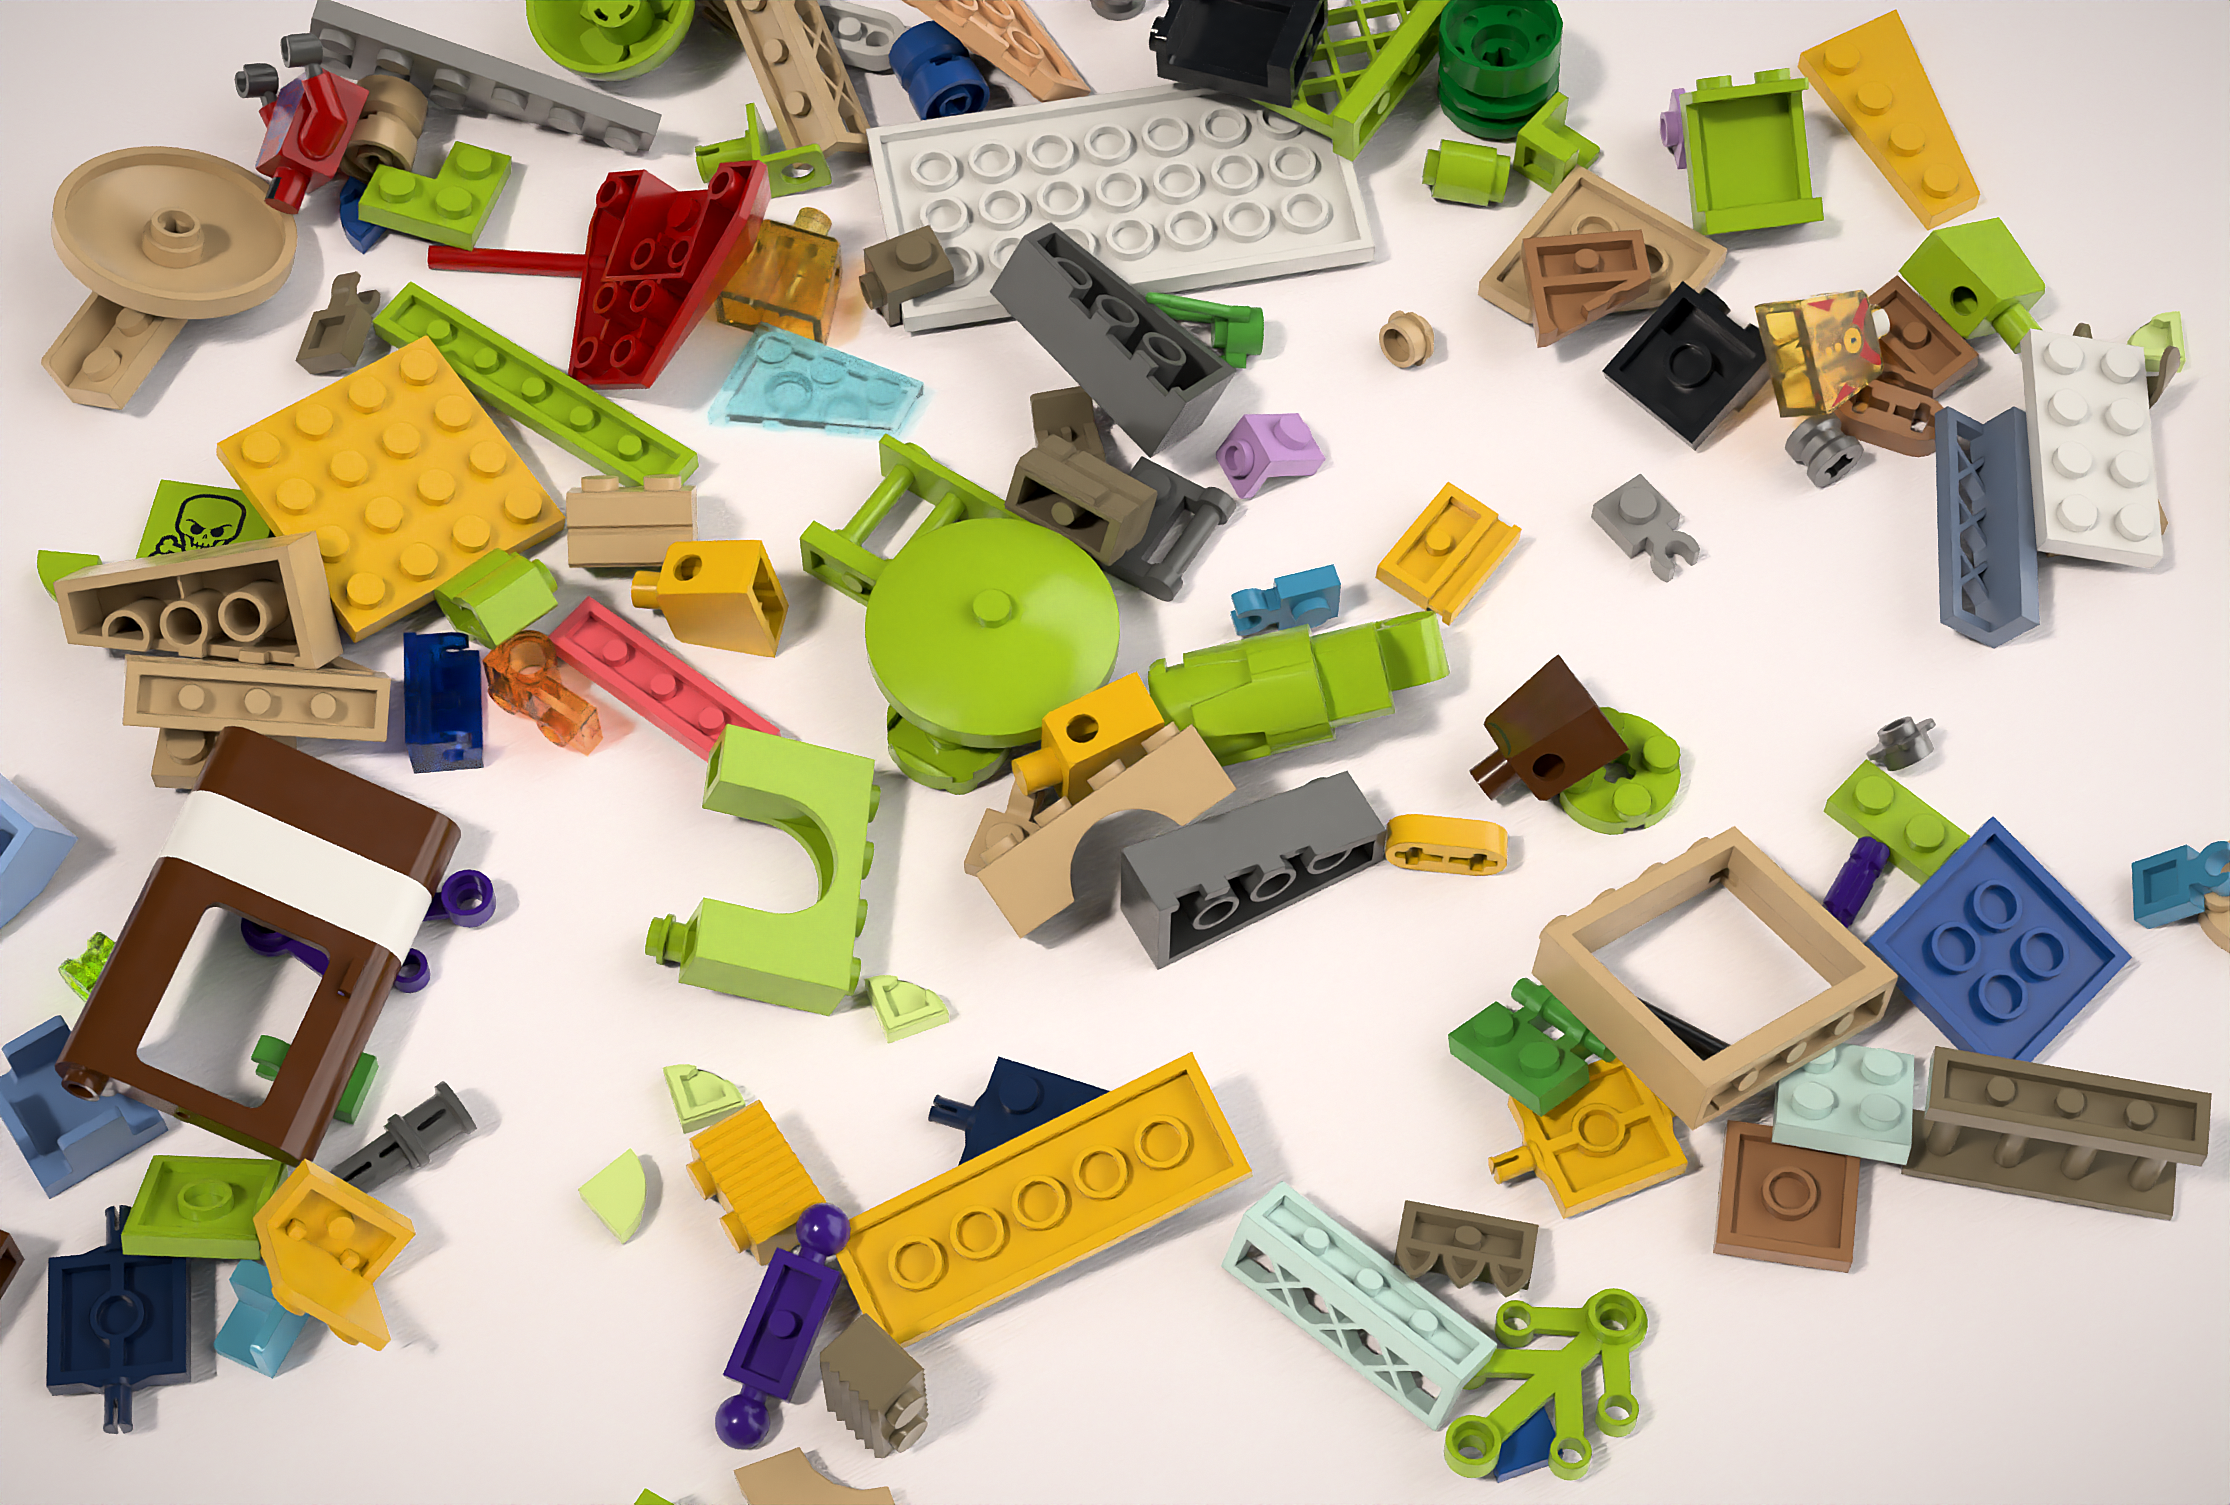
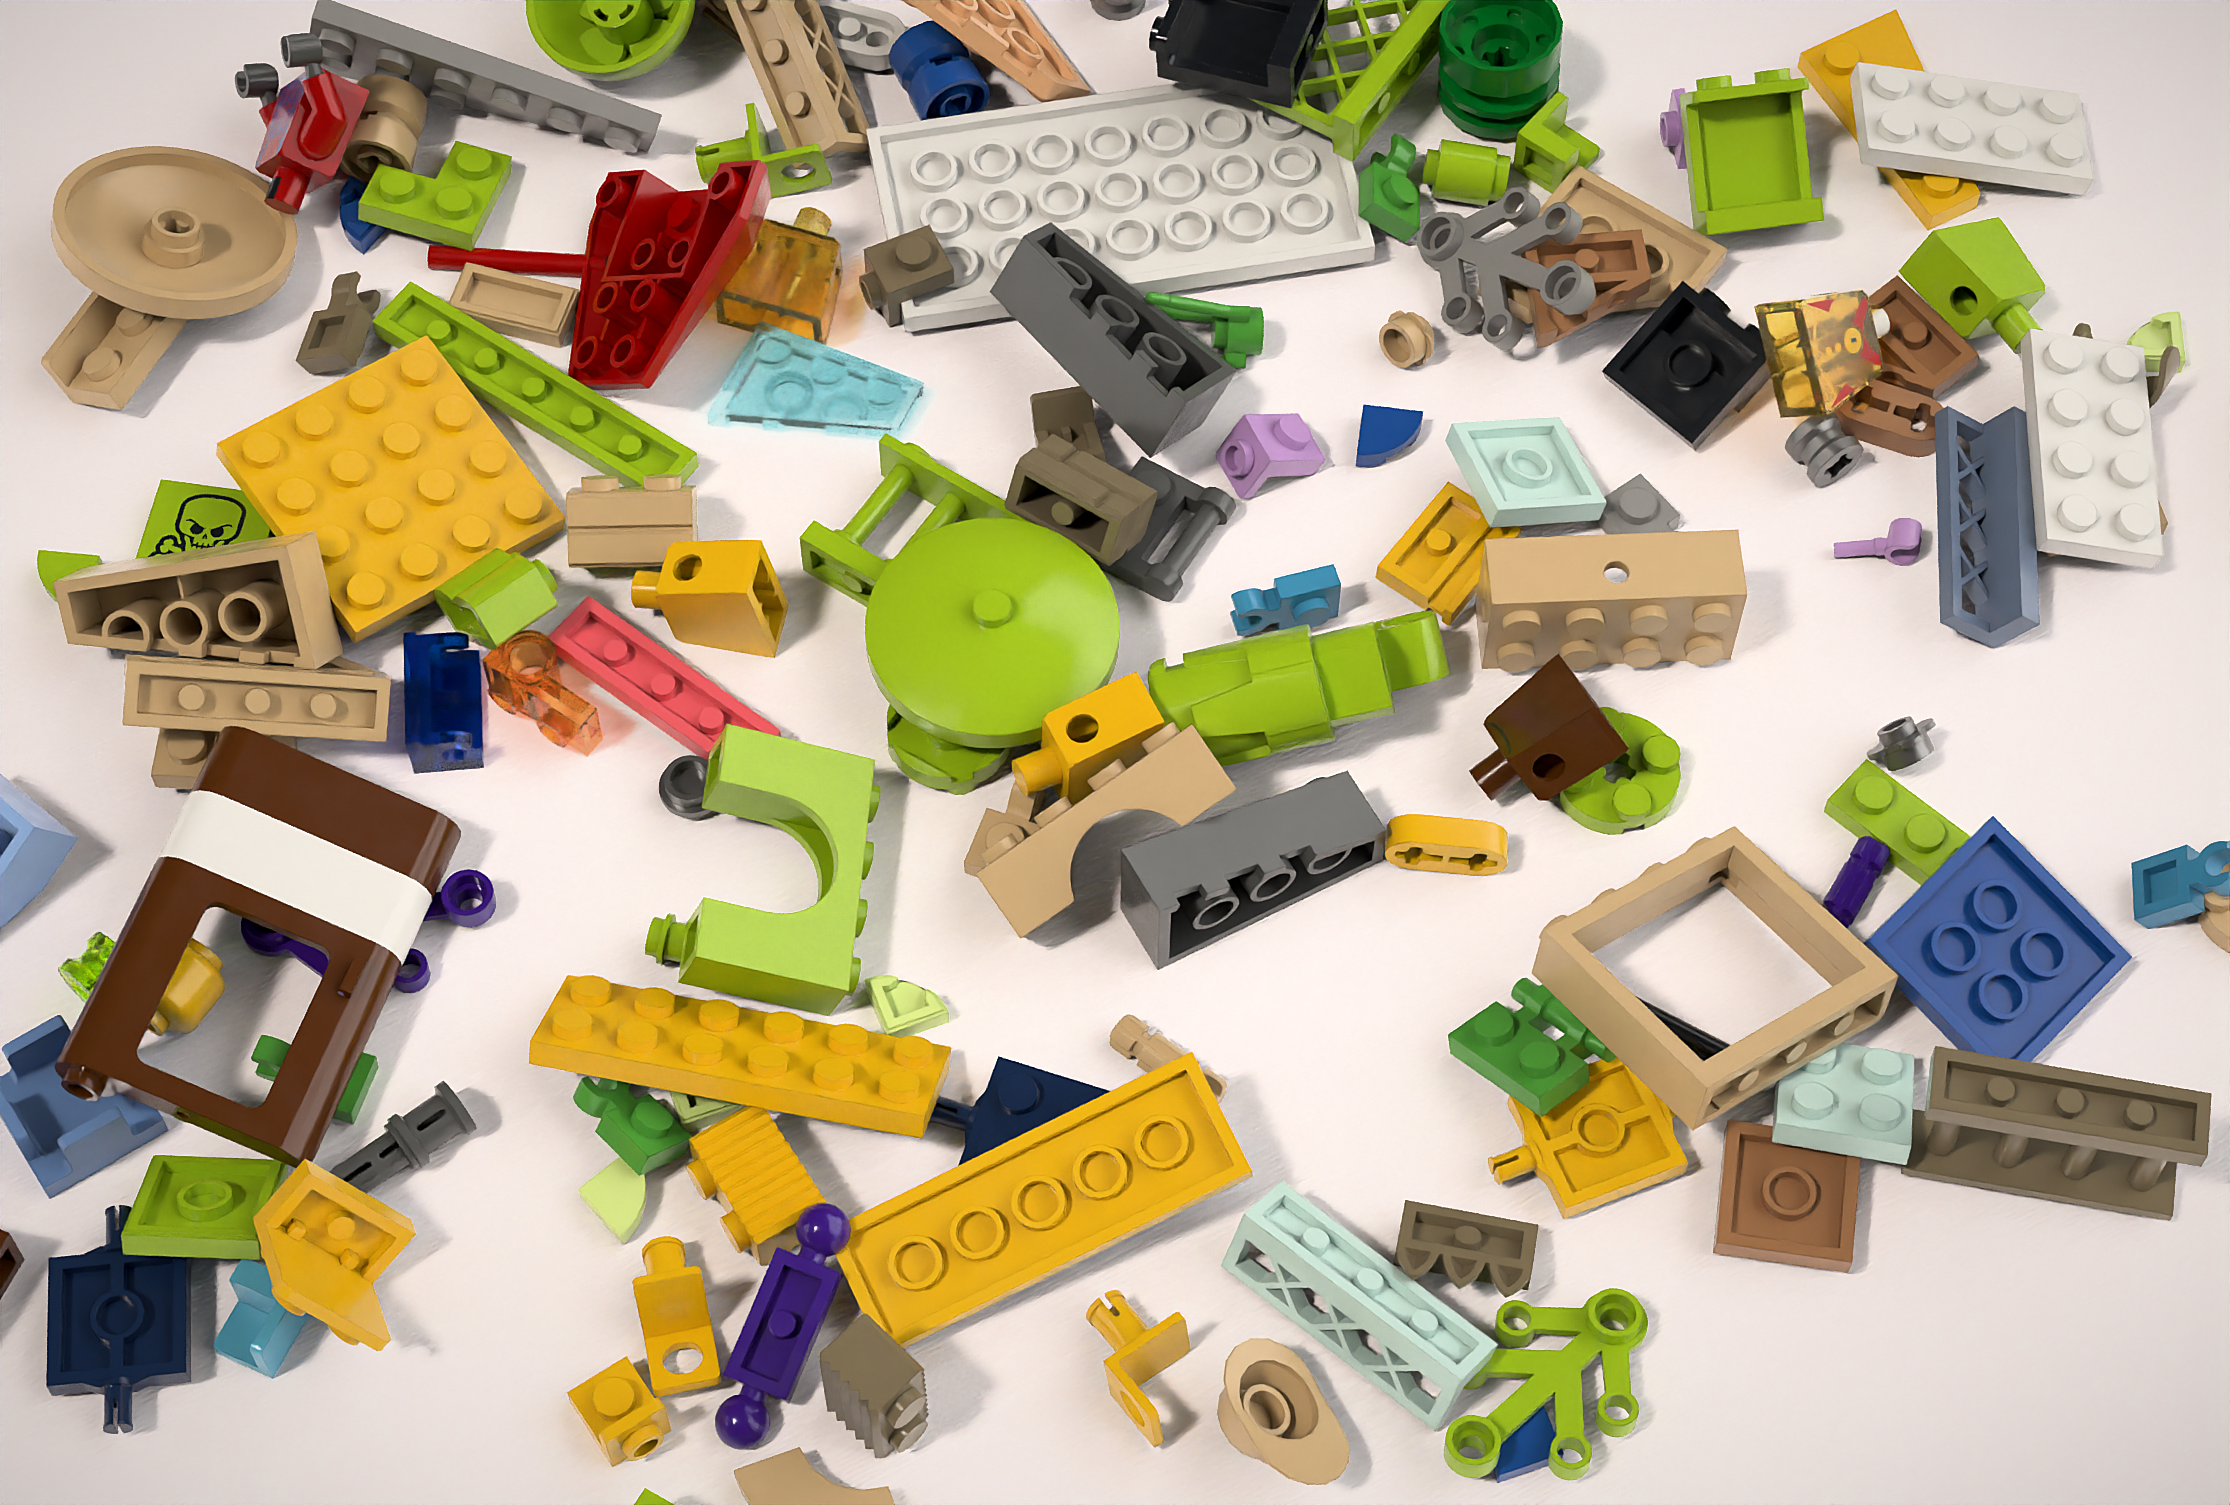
(191, 991): none -> yellow head
(516, 304): none -> tan tile
(621, 1413): none -> yellow bracket
(634, 1128): none -> bright green plate
(674, 1317): none -> yellow bracket
(683, 786): none -> flat silver plate
(742, 1055): none -> yellow plate
(1132, 1039): none -> tan axle
(1137, 1356): none -> yellow bracket
(1279, 1414): none -> tan piece
(1385, 433): none -> blue tile
(1387, 195): none -> bright green plate
(1450, 240): none -> light grey plant
(1525, 471): none -> light aqua plate
(1554, 599): none -> tan brick
(1899, 547): none -> lavender hand
(1970, 128): none -> white plate

